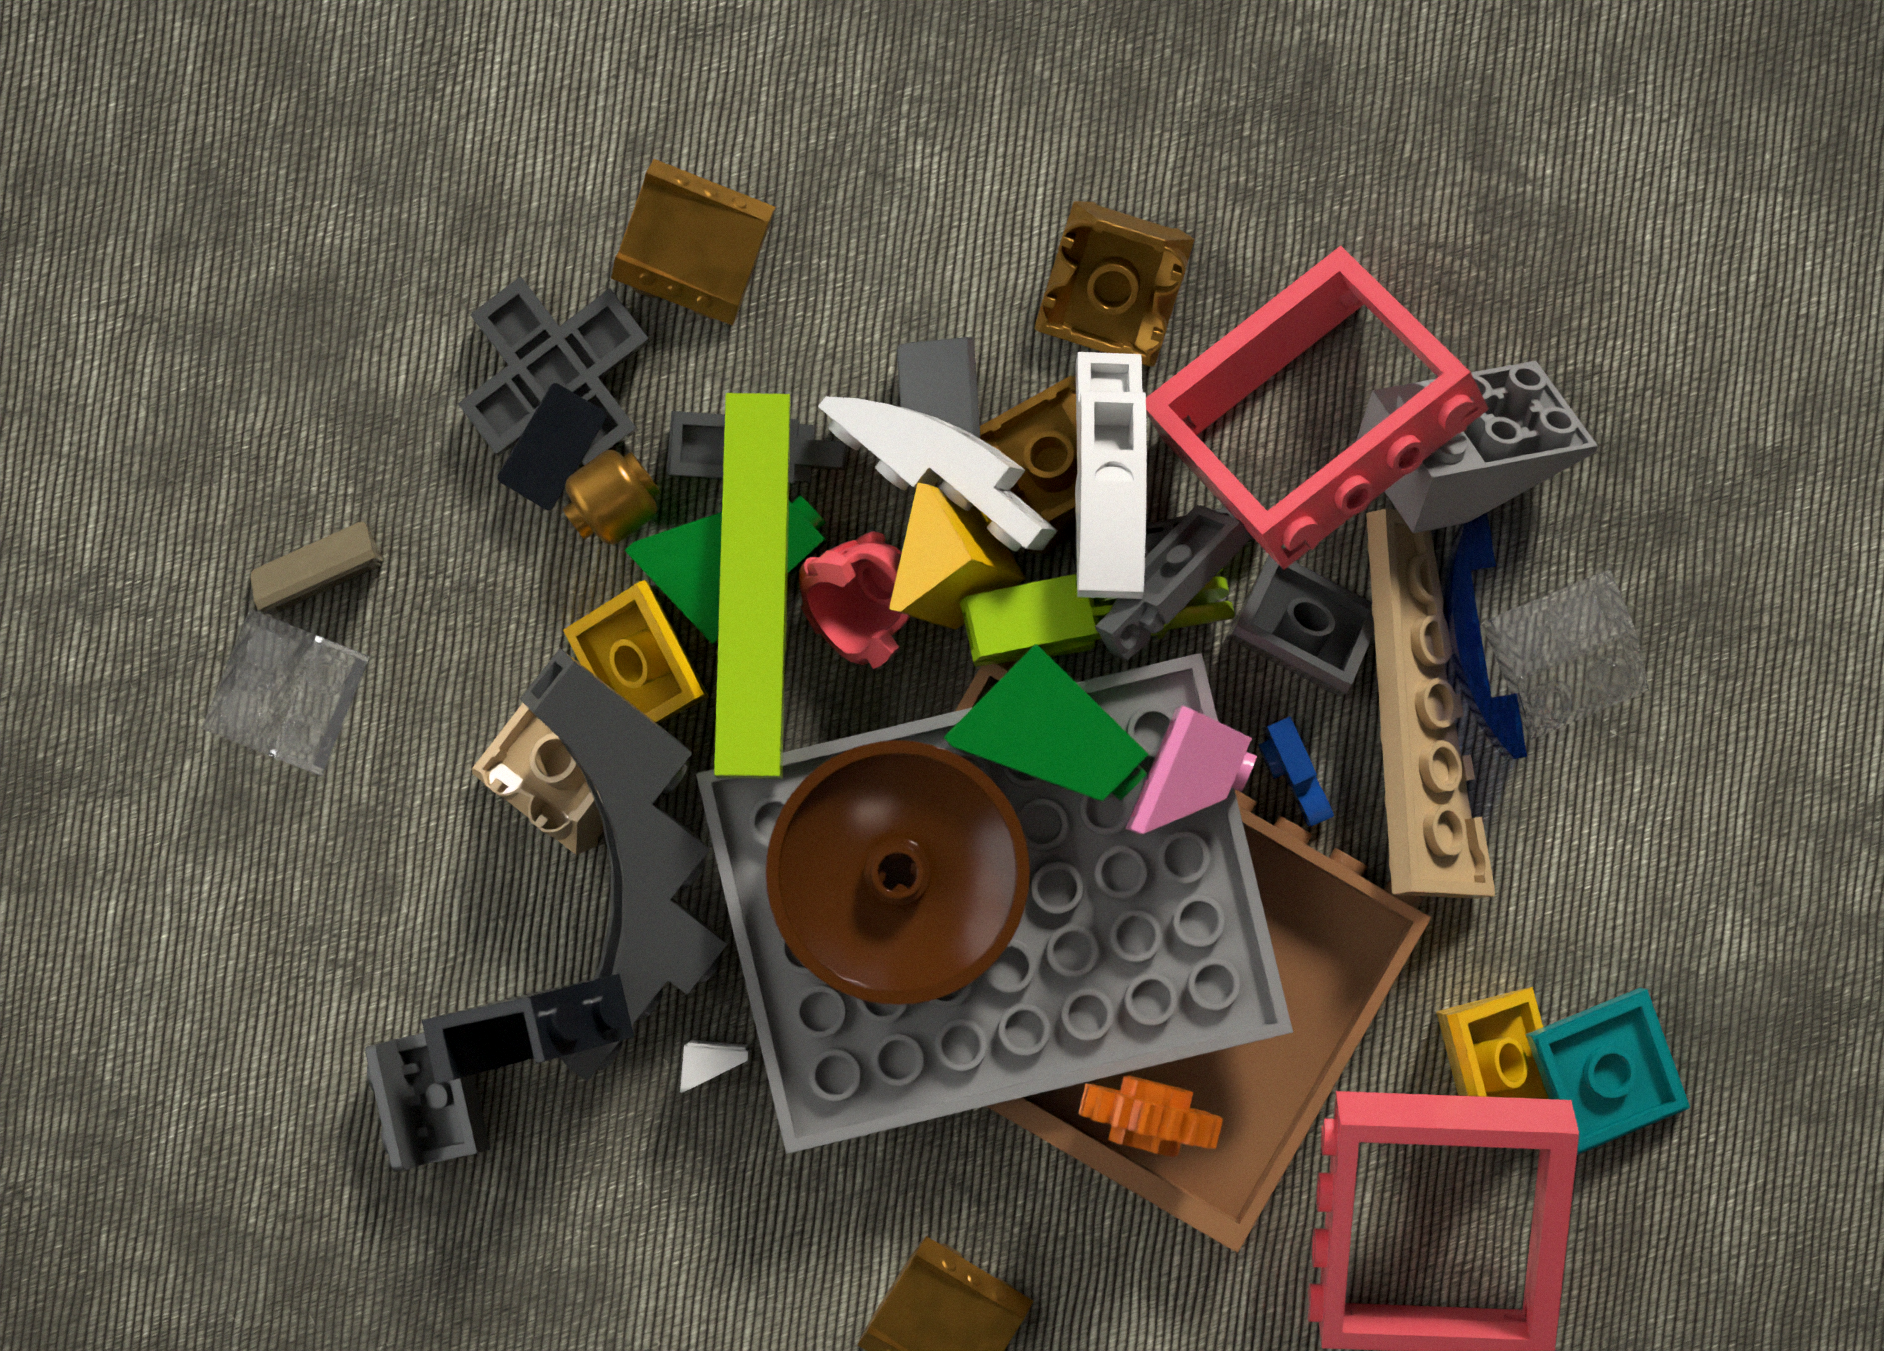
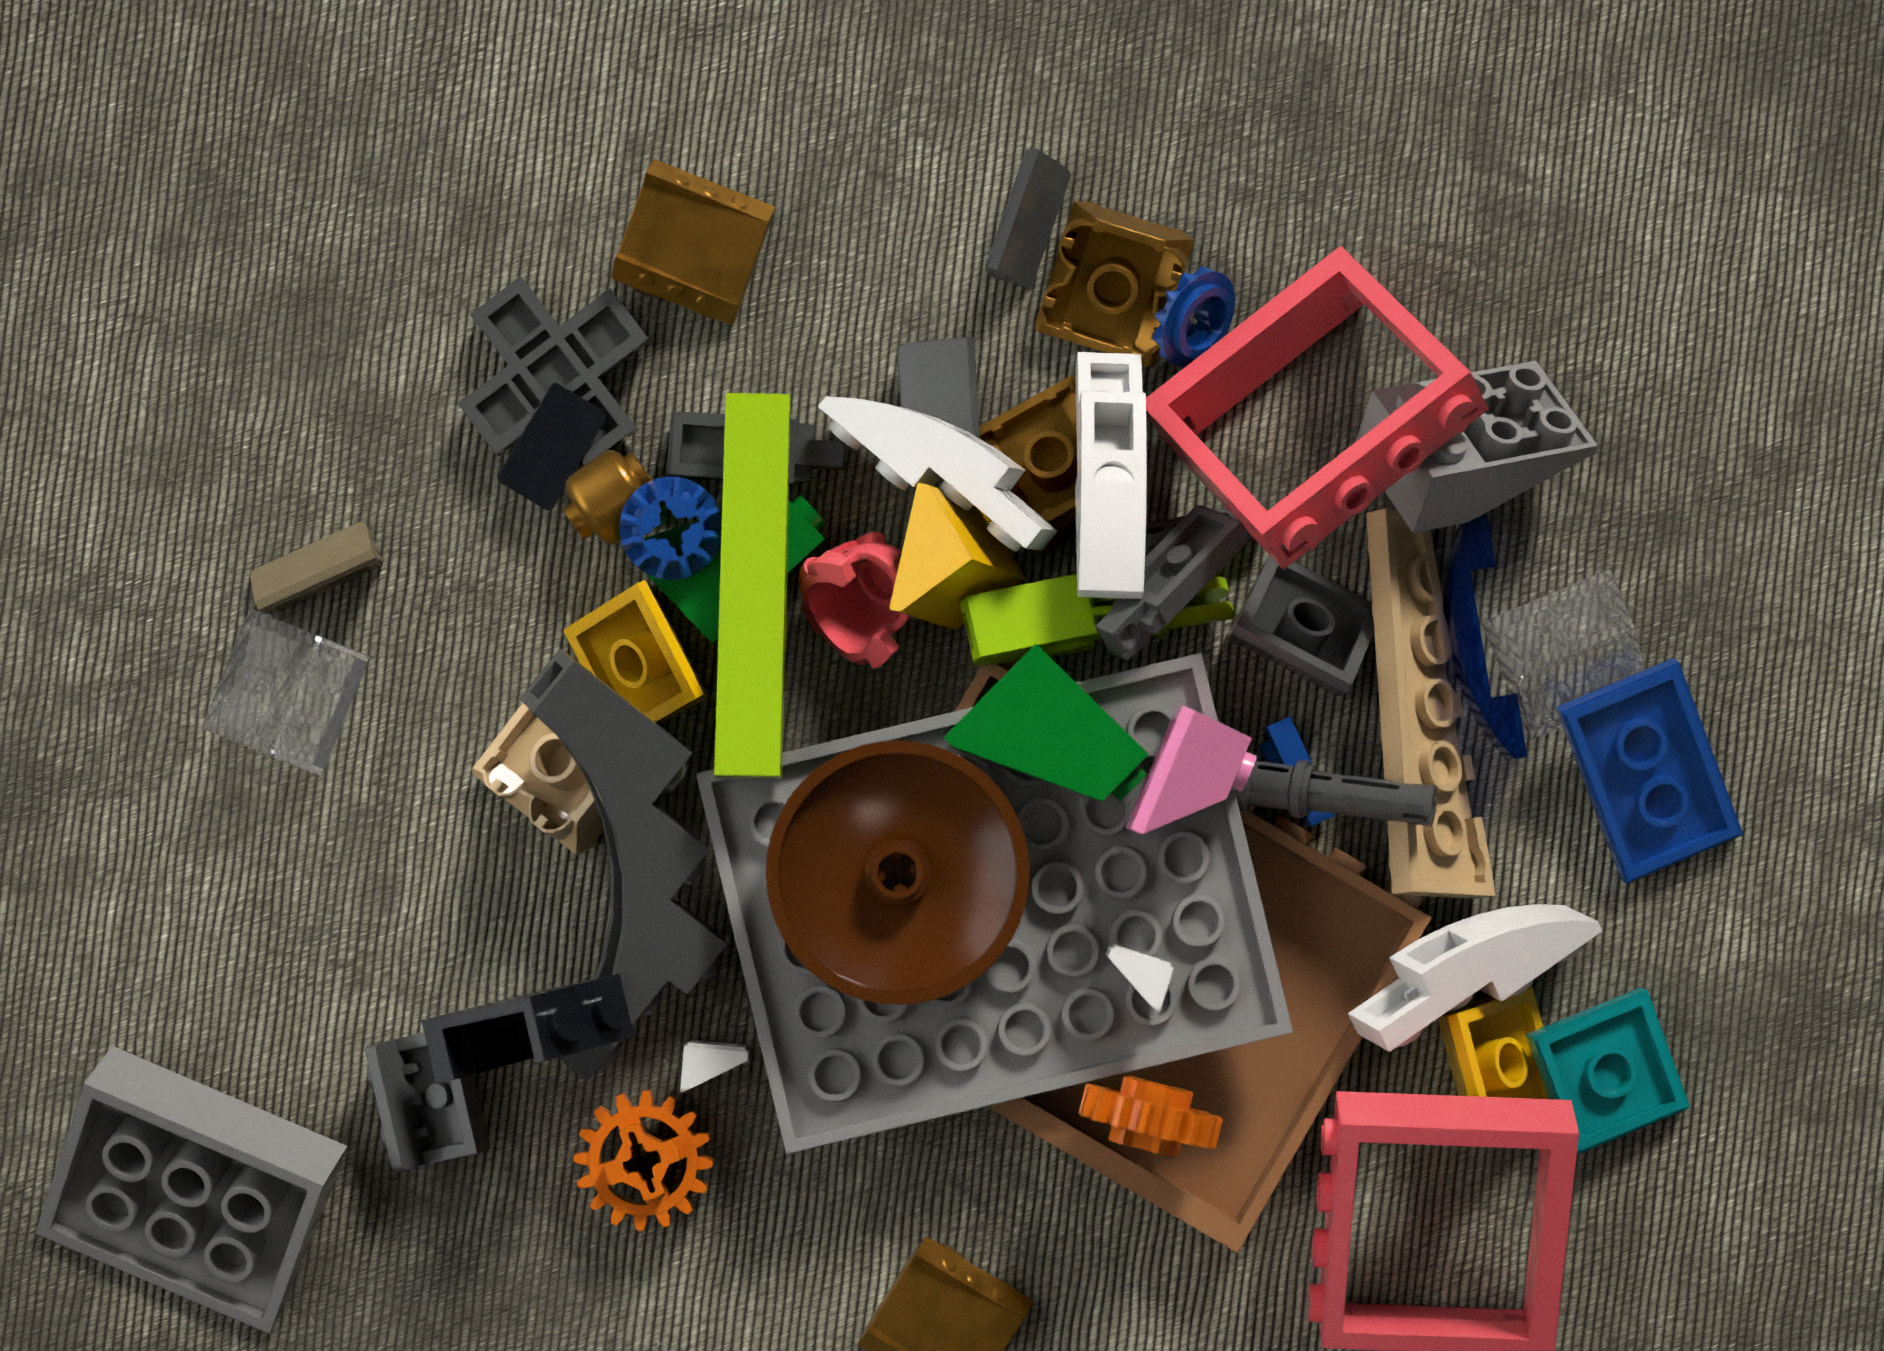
(189, 1188): none -> light grey slope
(616, 1170): none -> orange gear
(657, 556): none -> blue gear
(1028, 219): none -> dark grey slope
(1144, 972): none -> white slope
(1213, 303): none -> blue gear
(1305, 790): none -> dark grey pin
(1484, 952): none -> white slope
(1649, 770): none -> blue tile

